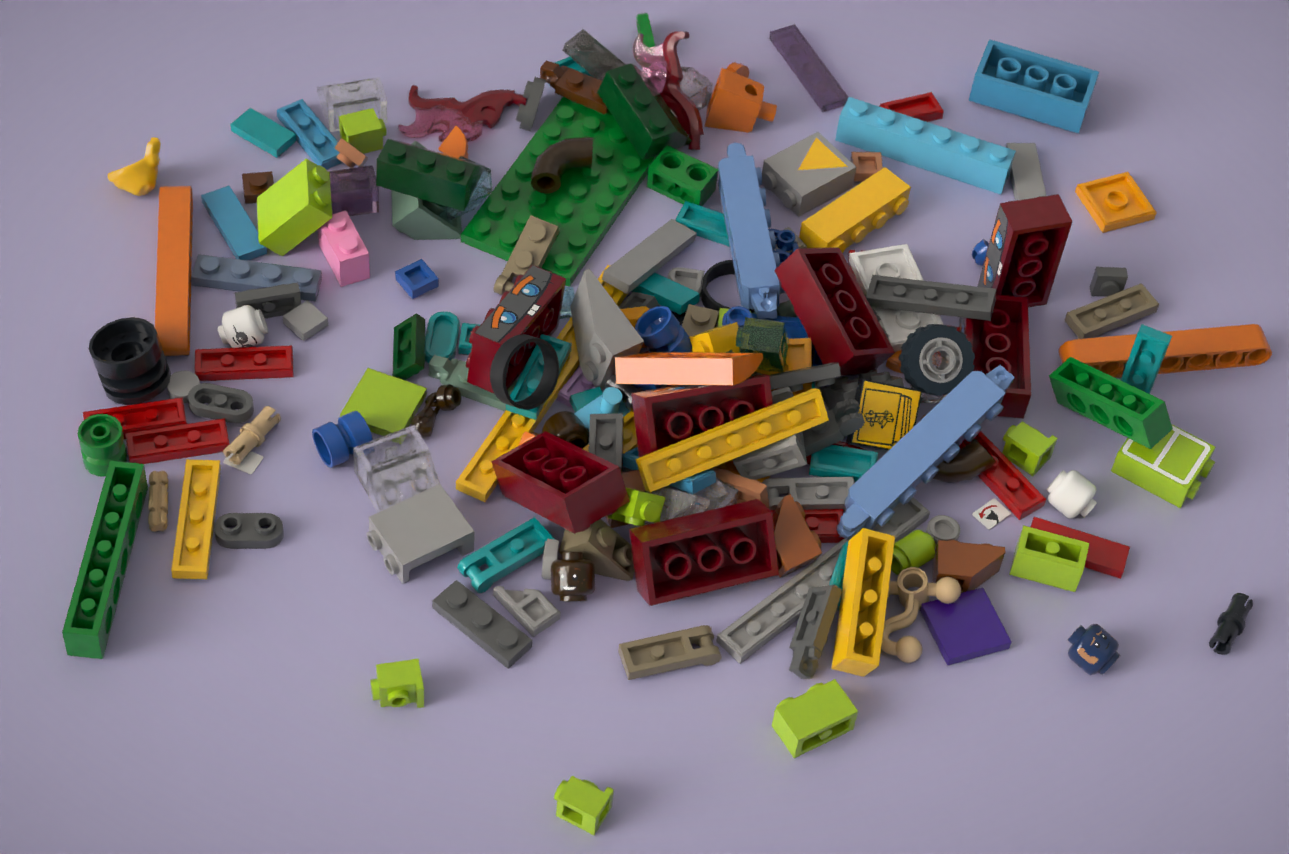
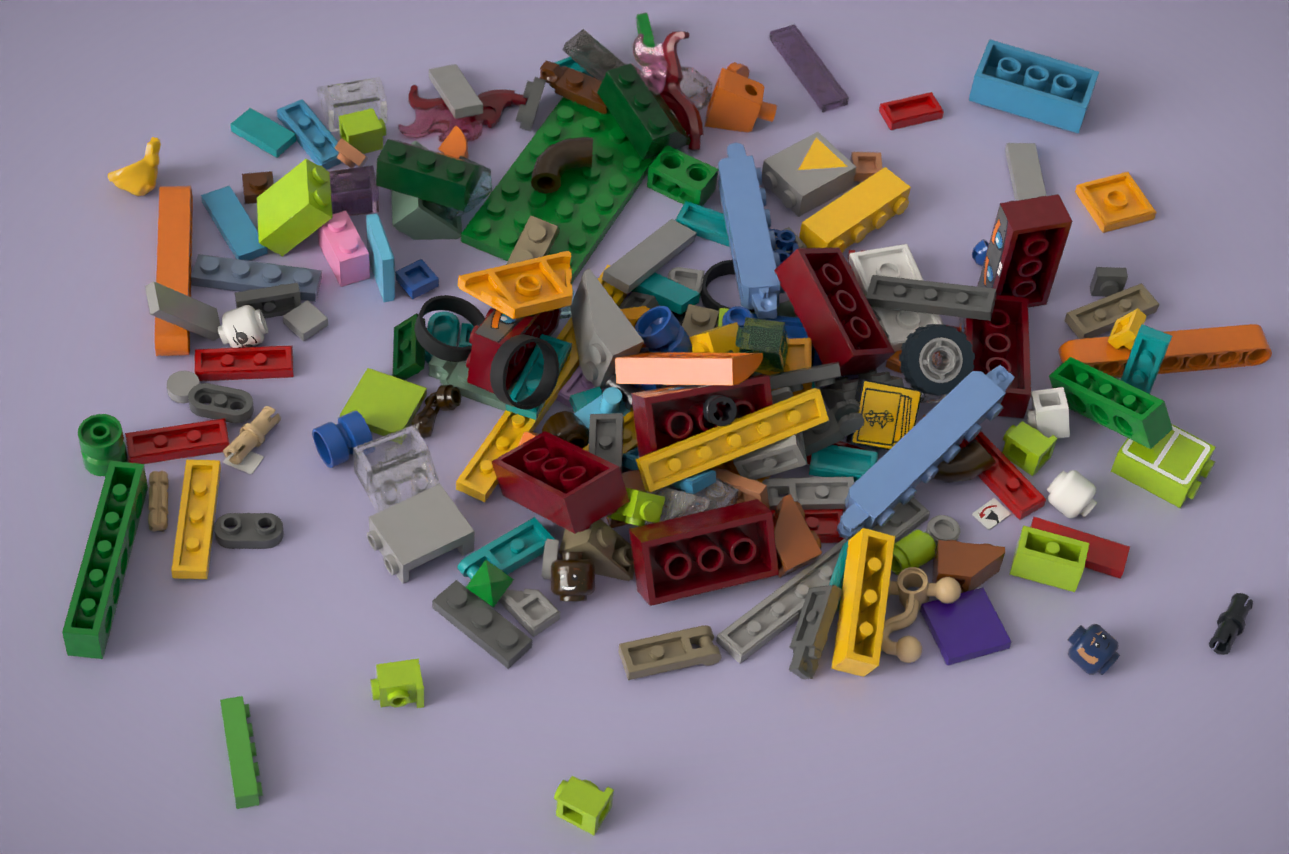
(130, 360): black wheel -> none
(146, 415): red tile -> none
(182, 310): none -> light grey tile
(241, 752): none -> bright green piece
(380, 257): none -> medium azure tile
(436, 347): none -> black tyre
(455, 91): none -> light grey tile
(489, 583): none -> green slope
(523, 286): none -> light orange wing
(710, 408): none -> black bush
(814, 717): lime brick -> none
(925, 145): medium azure brick -> none
(1049, 412): none -> white brick
(1126, 329): none -> yellow tile

